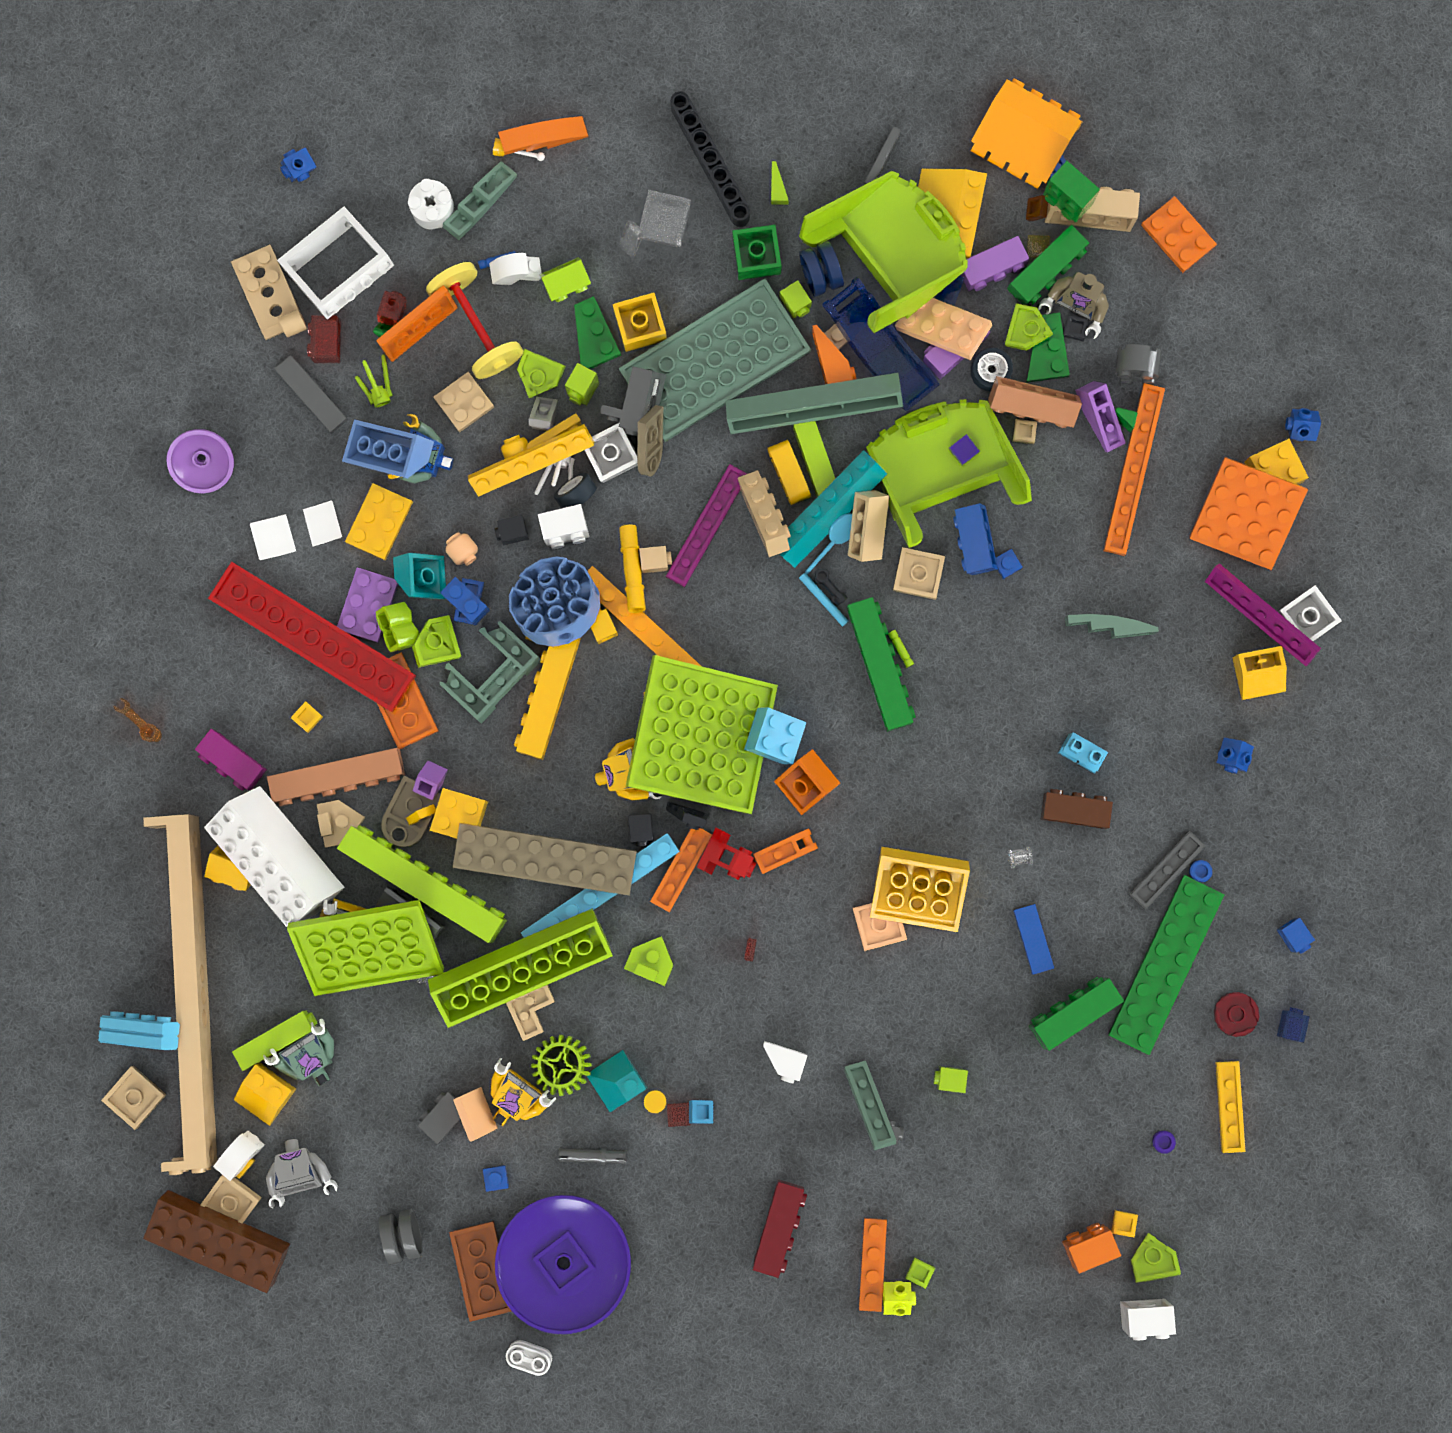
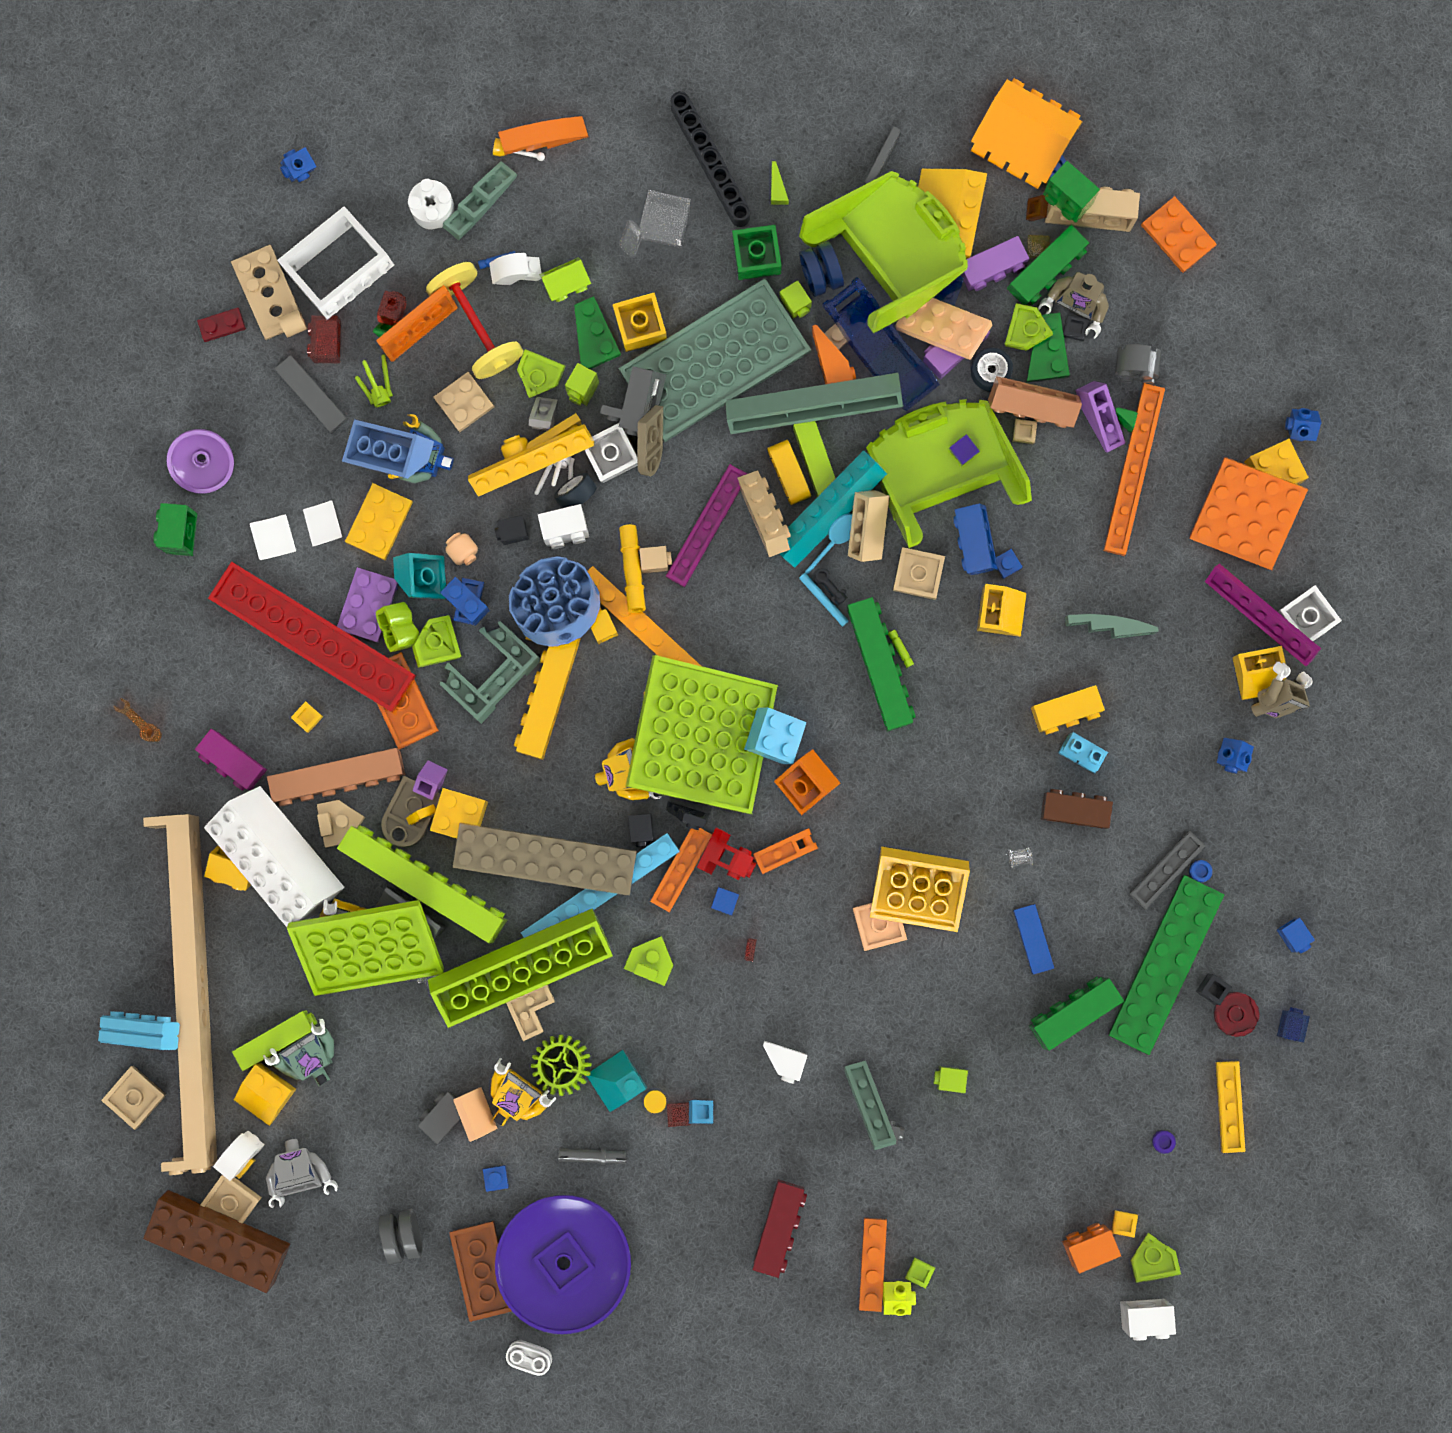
(175, 529): none -> green brick
(221, 324): none -> dark red plate
(725, 901): none -> blue tile
(1001, 610): none -> yellow slope
(1068, 710): none -> yellow brick
(1213, 989): none -> black brick
(1283, 695): none -> dark tan torso

